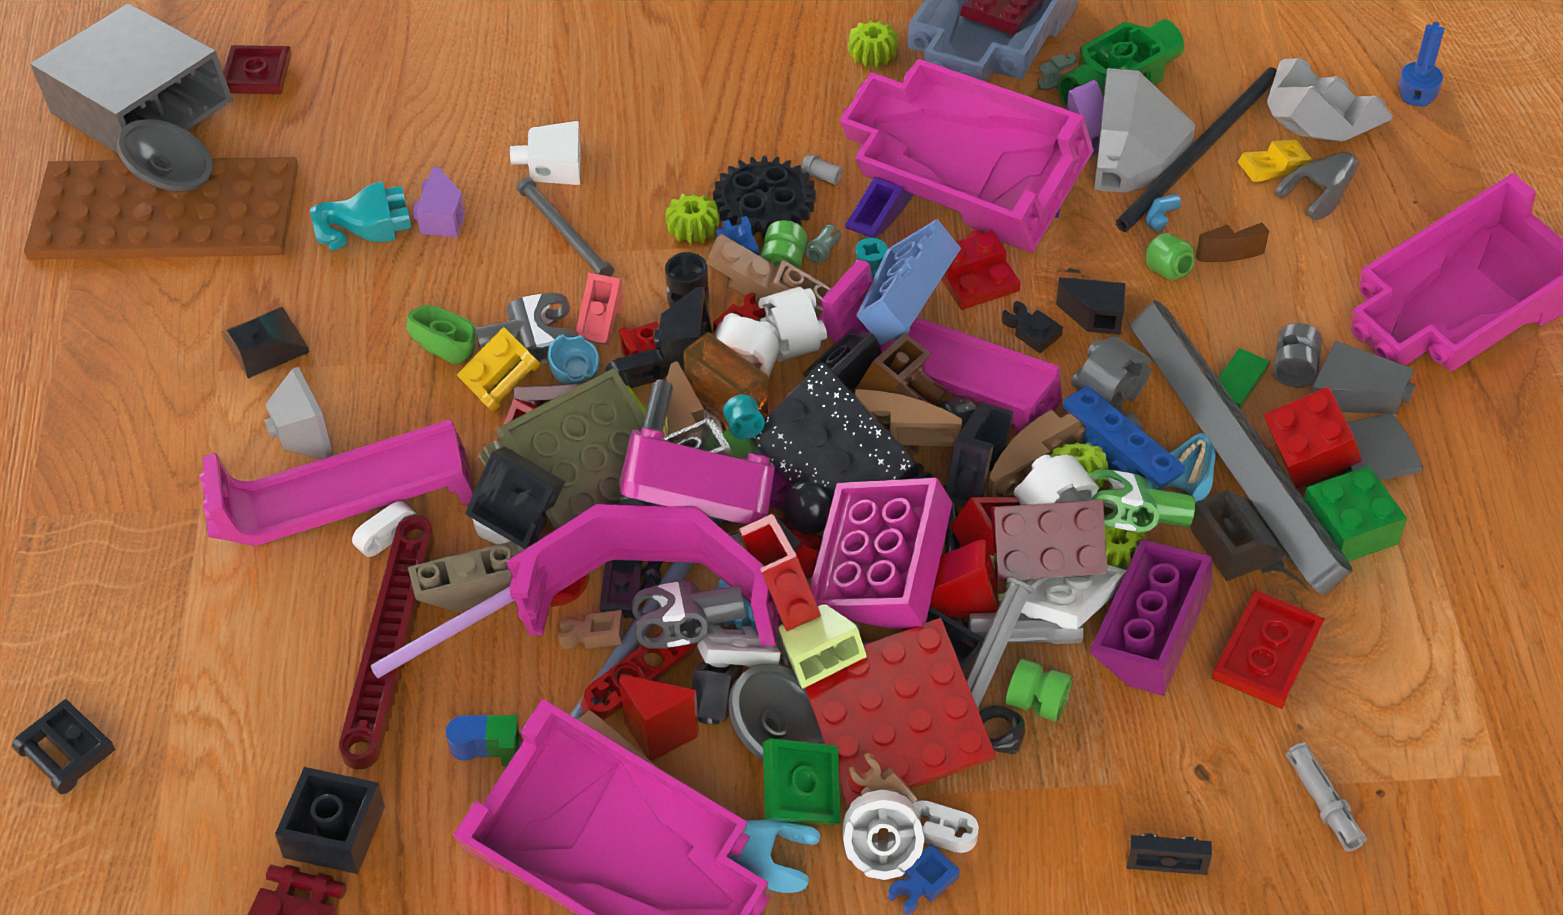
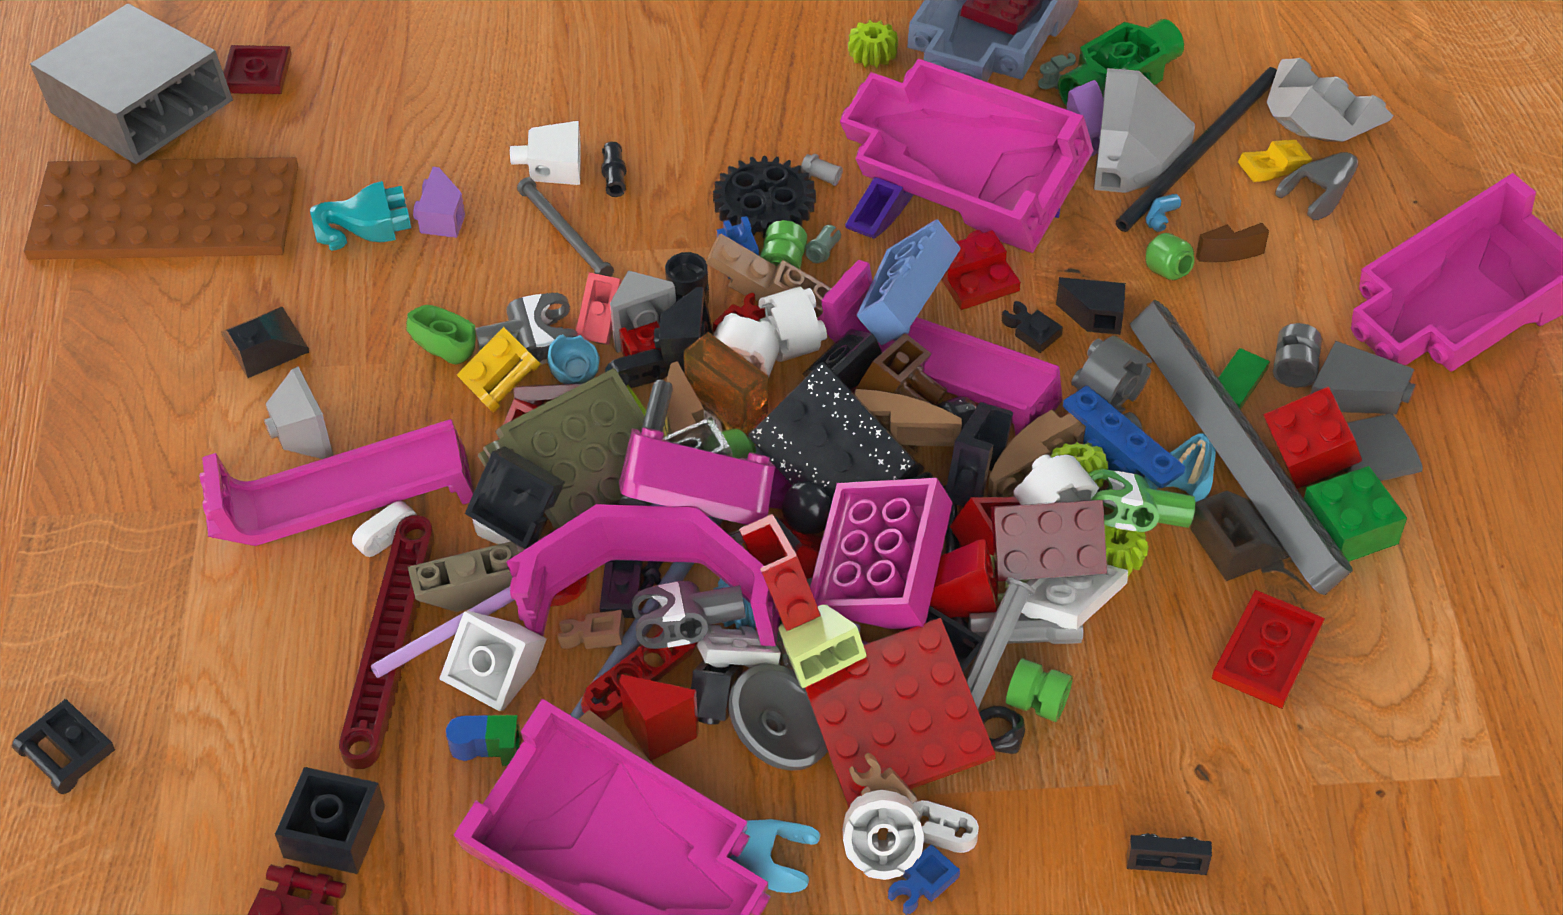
(164, 155): dark grey dish -> none
(491, 658): none -> white slope
(613, 169): none -> black pin
(639, 302): none -> light grey slope
(692, 218): lime gear -> none
(743, 417): teal wheel -> none
(801, 782): green plate -> none
(871, 251): teal wheel -> none
(1153, 615): magenta slope -> none
(1332, 807): light grey pin -> none
(1423, 73): blue piece -> none

